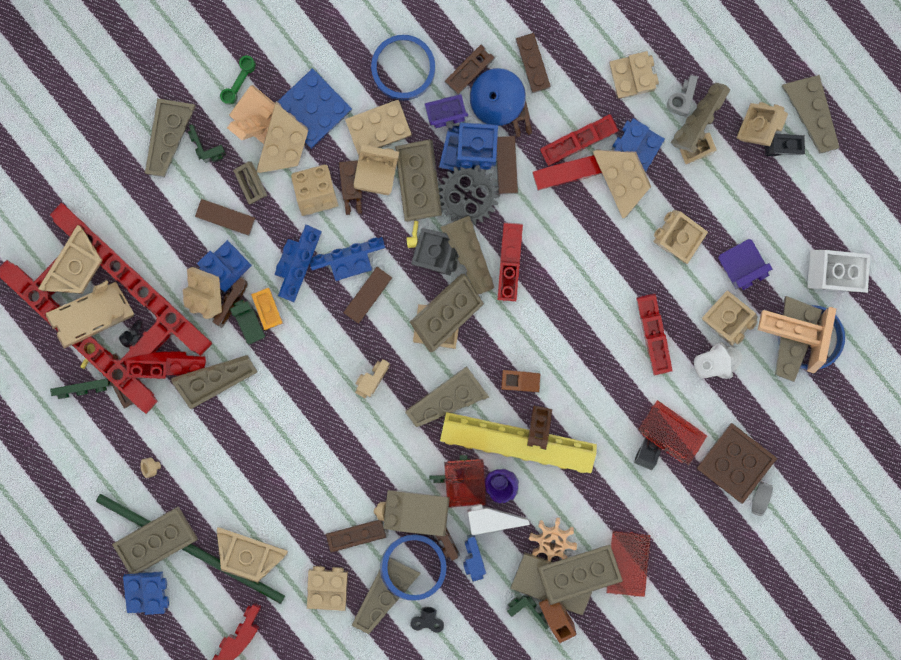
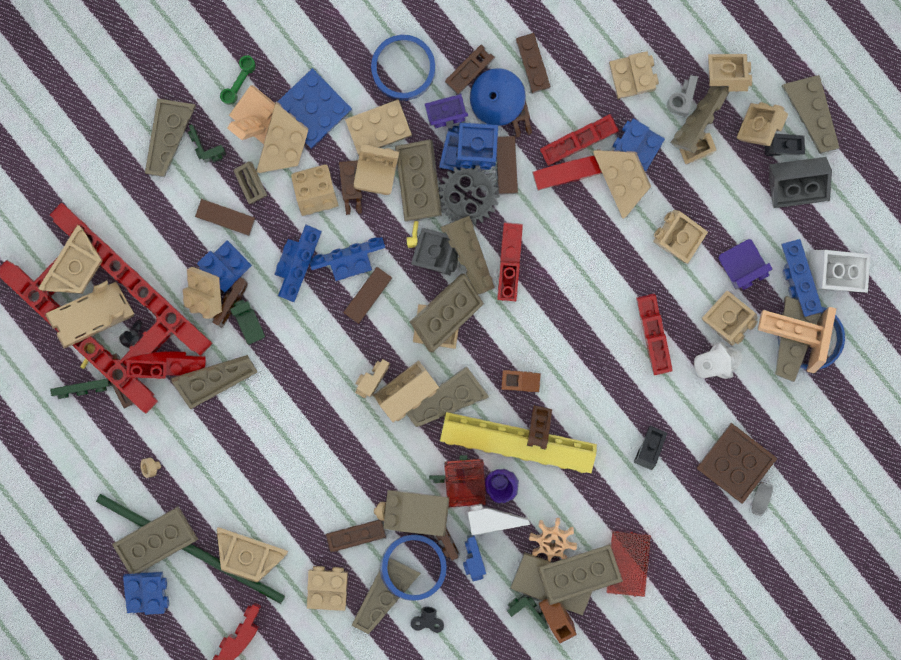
(267, 308): light orange plate -> none
(406, 391): none -> tan slope
(672, 433): clear red piece -> none
(730, 71): none -> tan plate
(800, 182): none -> dark grey slope
(800, 278): none -> blue bracket

